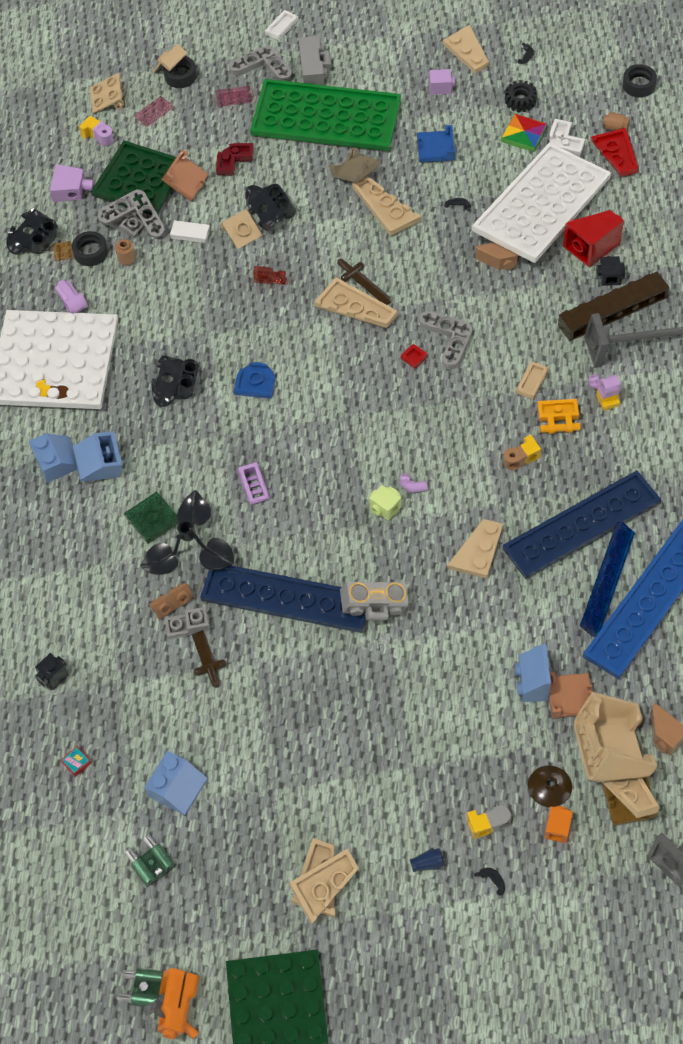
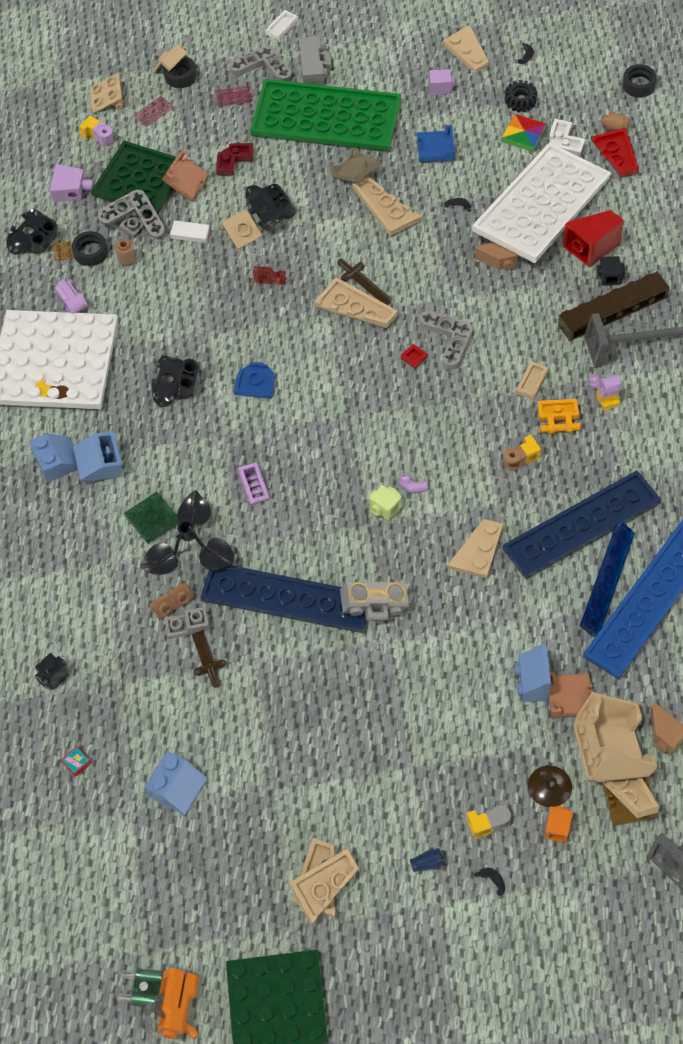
(152, 864): clear green piece -> none

